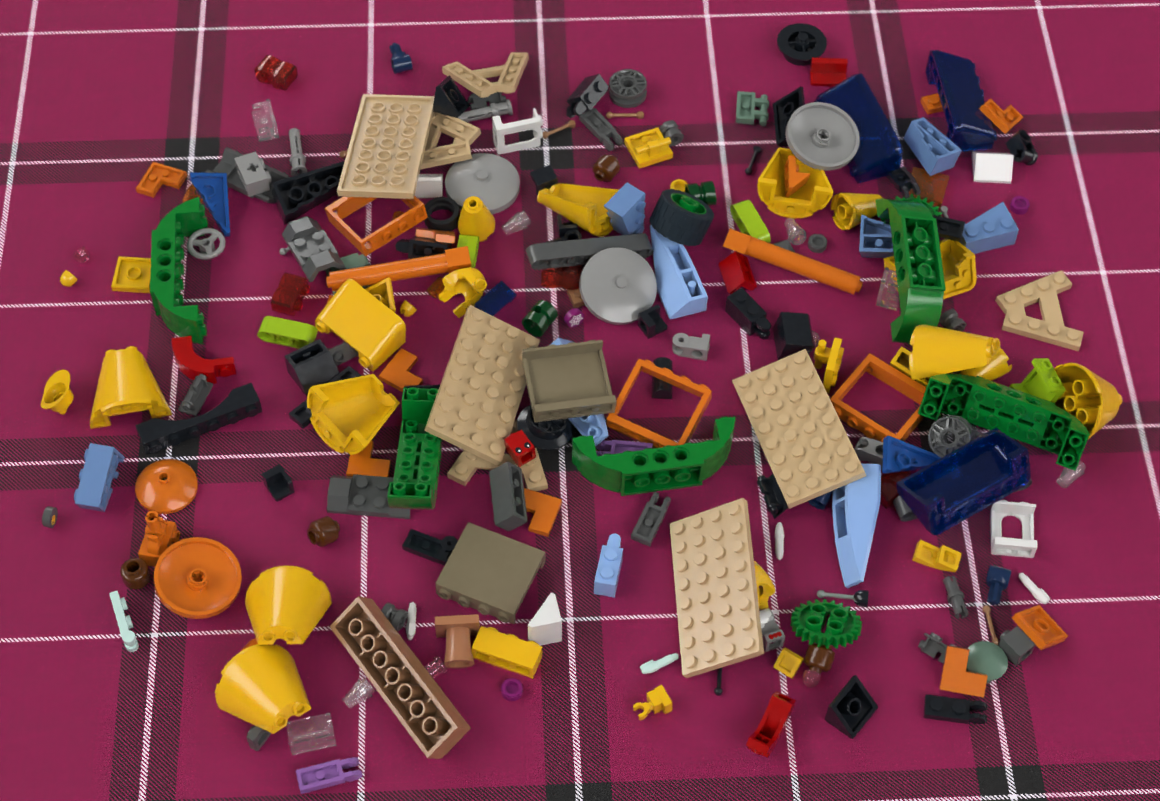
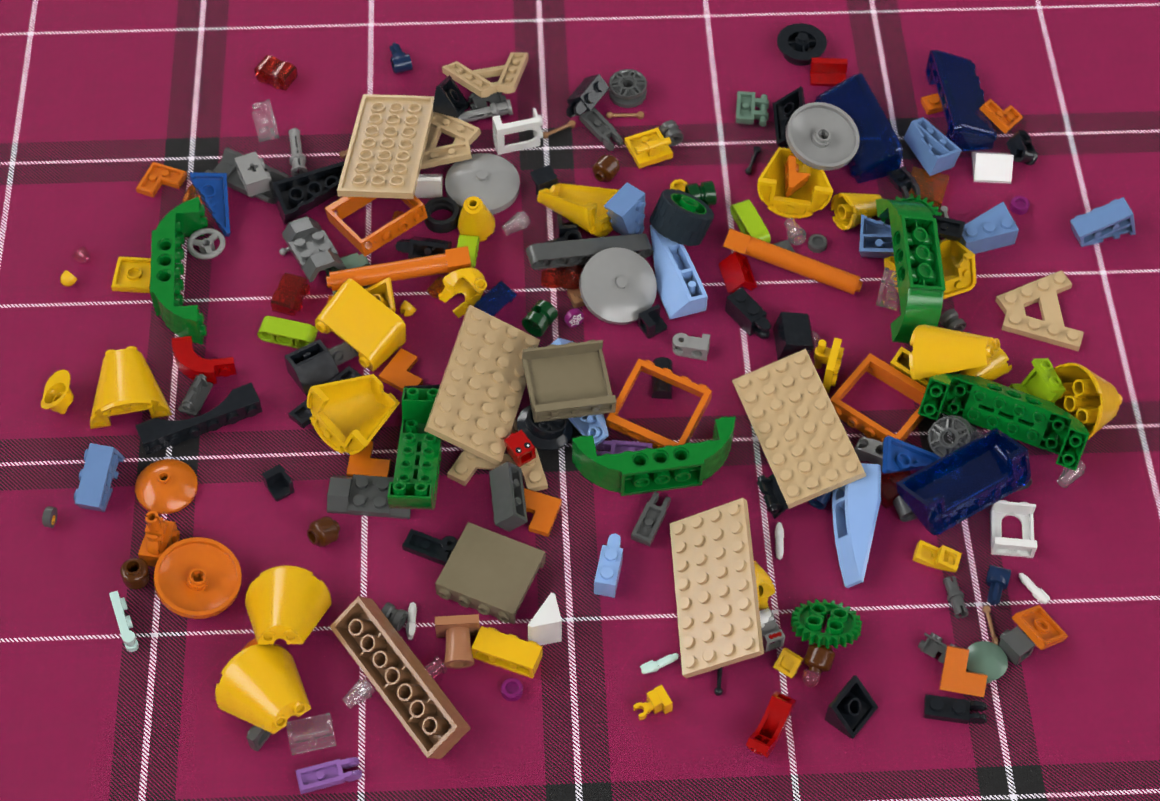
(438, 235): orange tile -> none
(860, 597): hinge -> none
(1104, 222): none -> medium blue wedge

